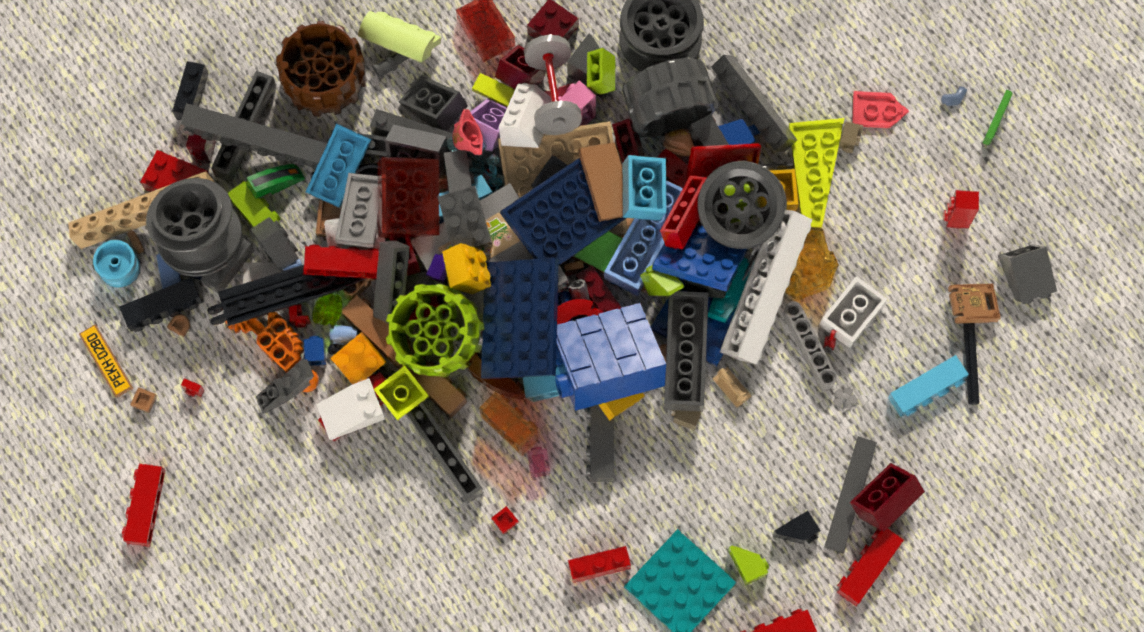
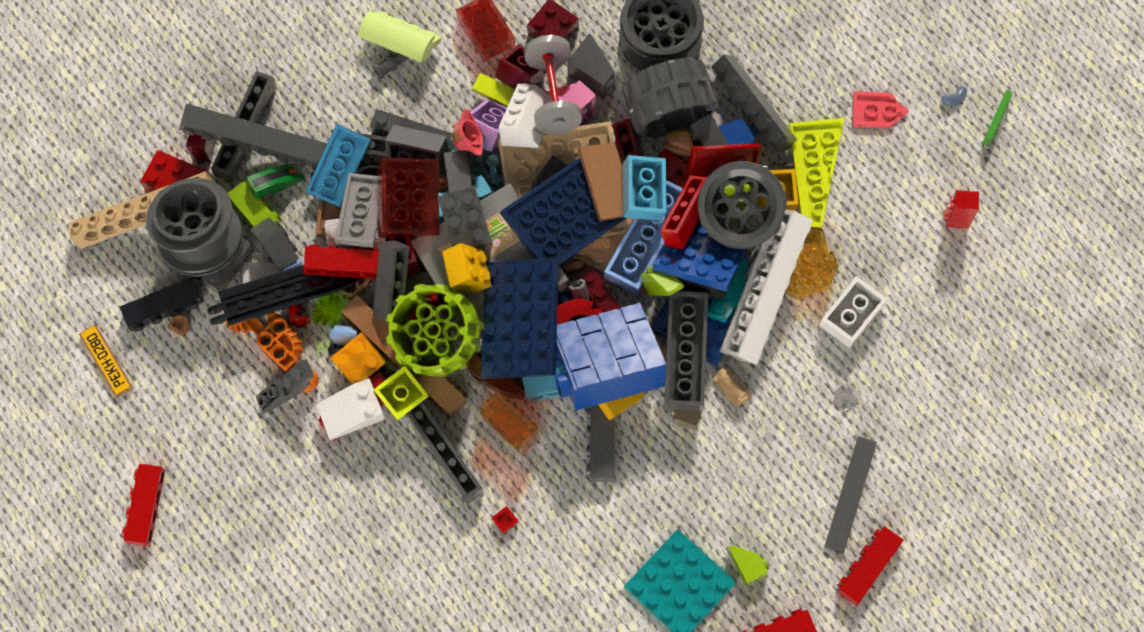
(116, 263): medium azure wheel -> none
(135, 241): medium nougat tile -> none
(143, 400): medium nougat plate -> none
(167, 274): medium blue tile -> none
(190, 88): black brick -> none
(192, 388): red plate -> none
(305, 42): reddish brown wheel -> none
(315, 351): blue brick -> none
(434, 103): dark grey slope -> none
(437, 270): dark purple brick -> none
(538, 462): clear pink brick -> none
(599, 564): red brick -> none
(600, 251): bright green tile -> none
(601, 71): lime brick -> none
(799, 530): black slope -> none
(809, 354): light grey beam -> none
(830, 341): red hand -> none
(850, 136): dark tan brick -> none
(887, 497): dark red brick -> none
(927, 386): medium azure brick -> none
(971, 303): medium nougat container -> none
(971, 363): black axle -> none
(1028, 273): dark grey slope -> none

